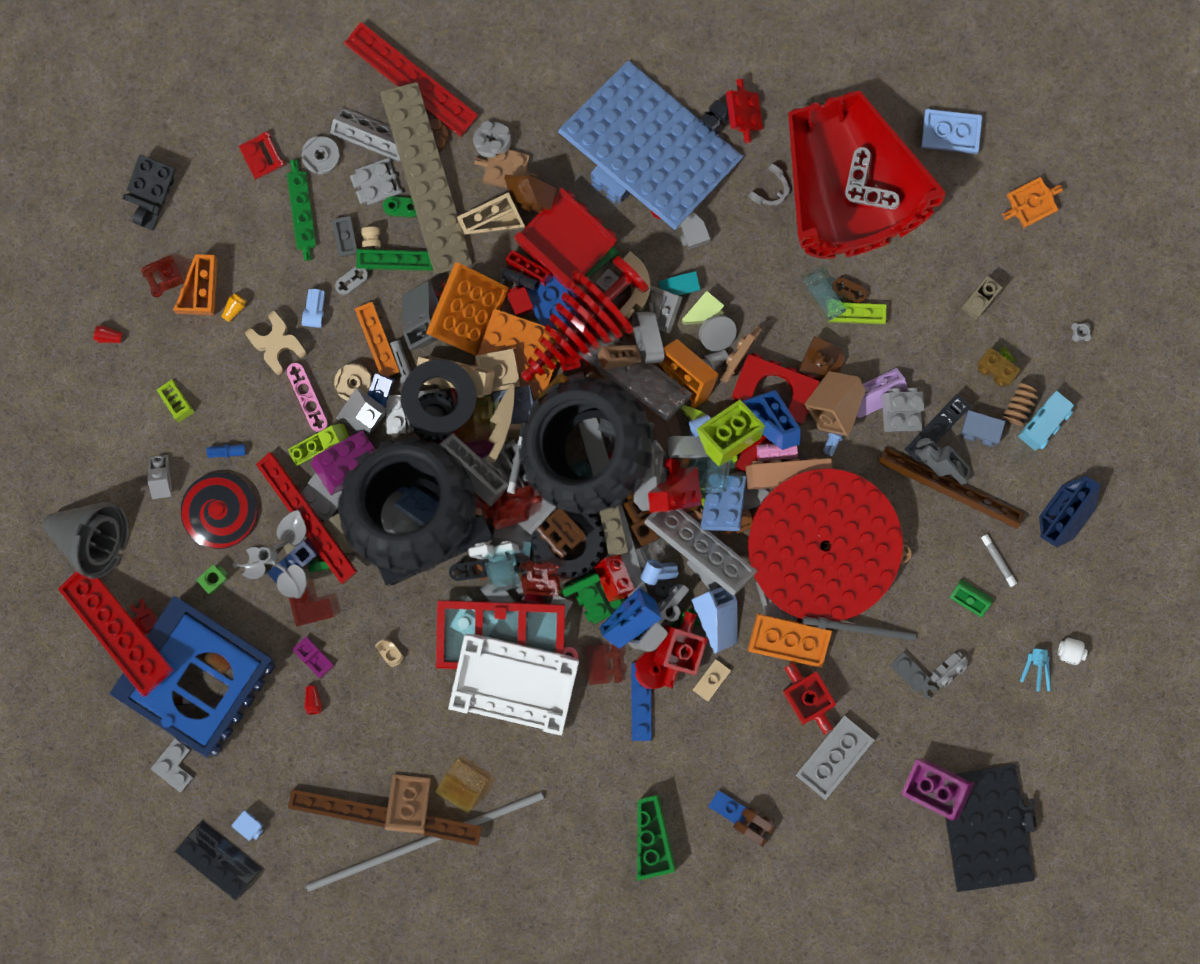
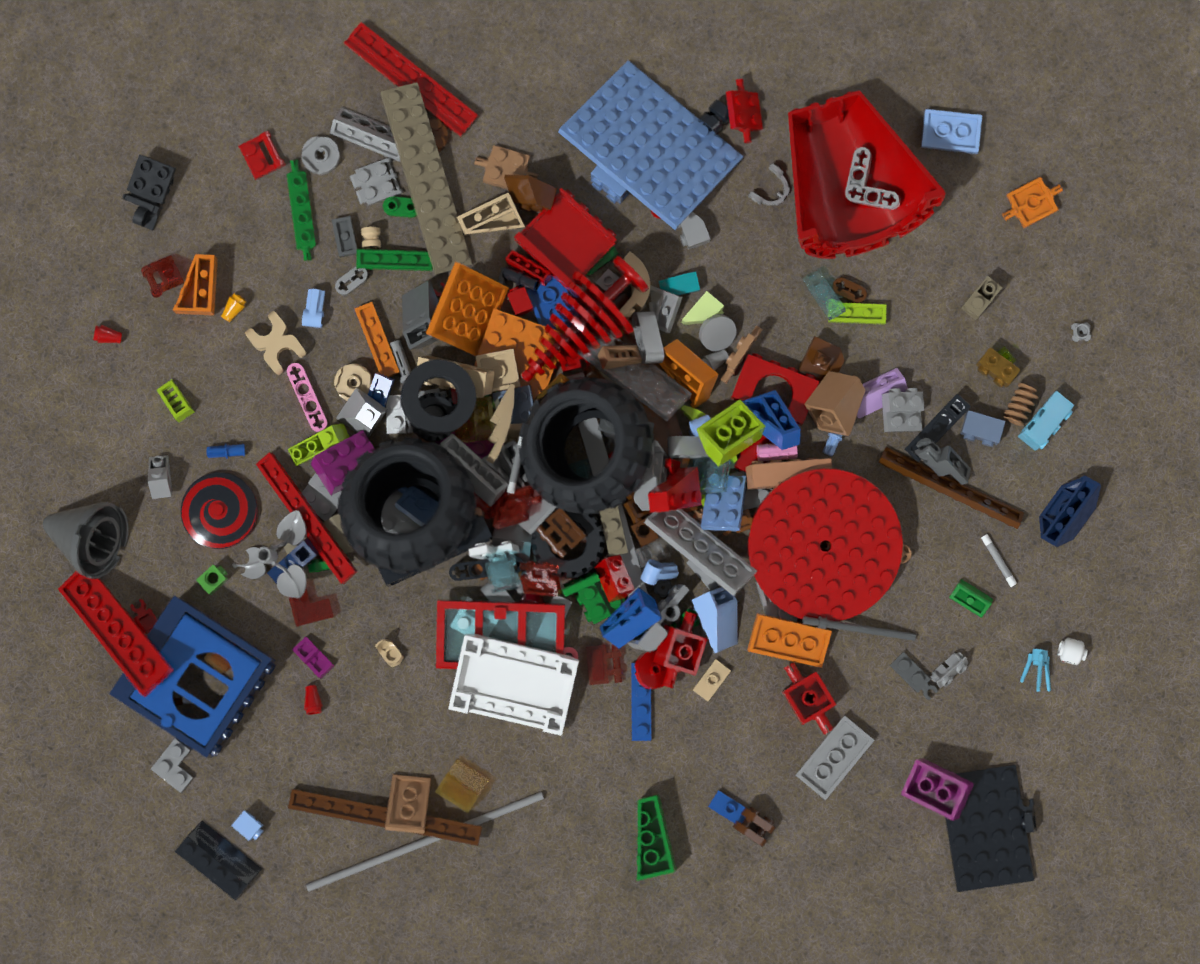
(492, 130): light grey plate -> none

